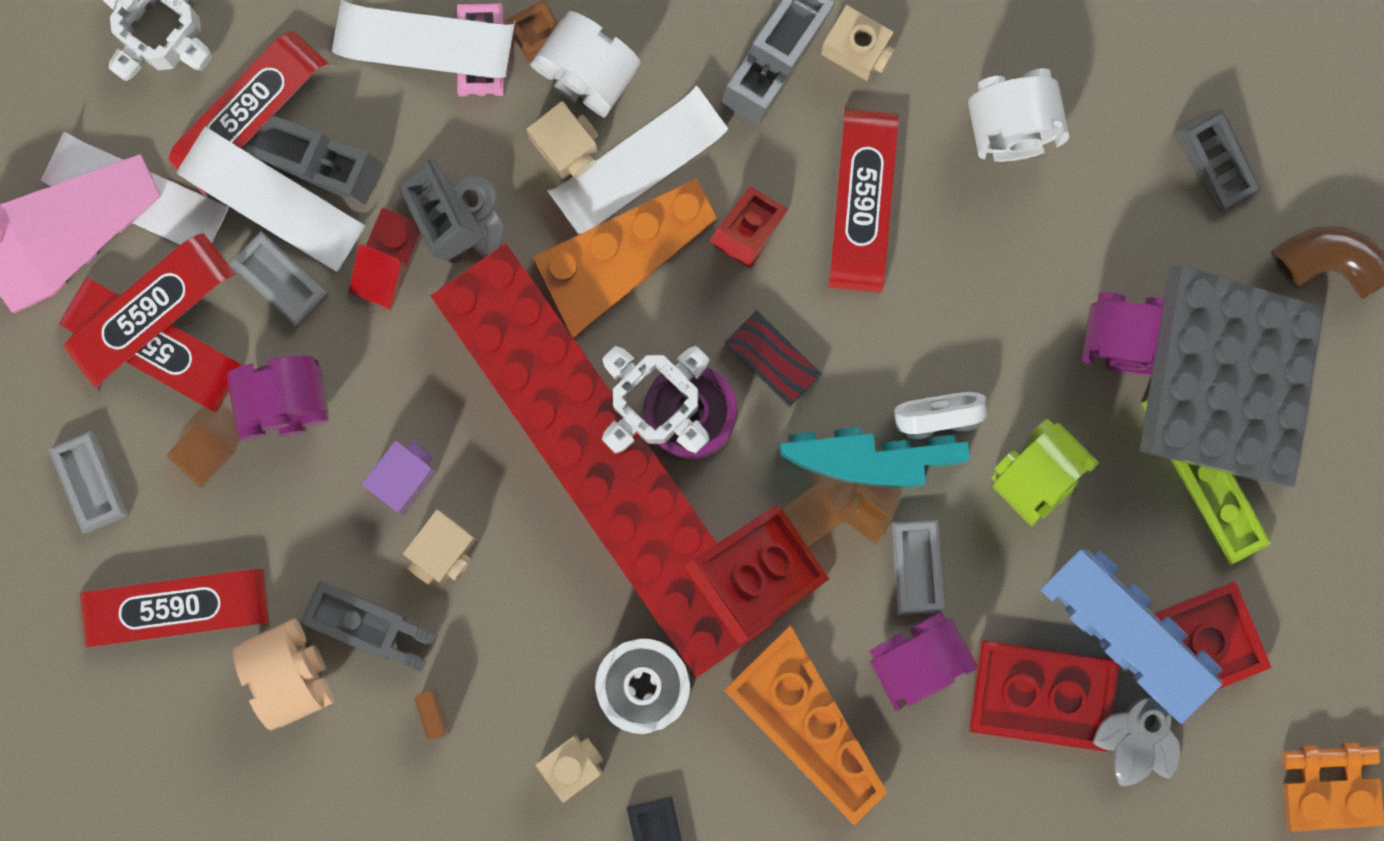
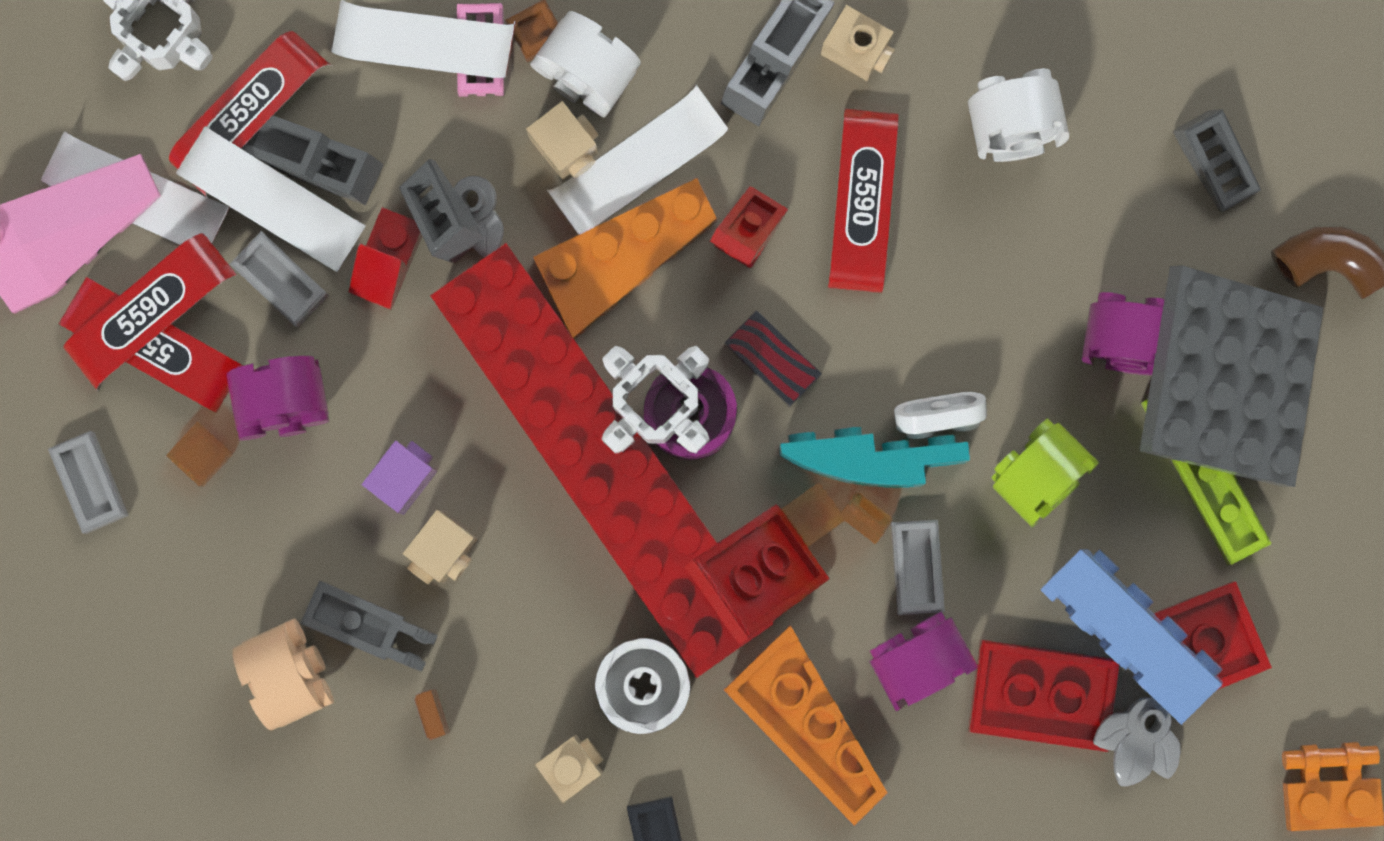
(174, 607): red sticker -> none

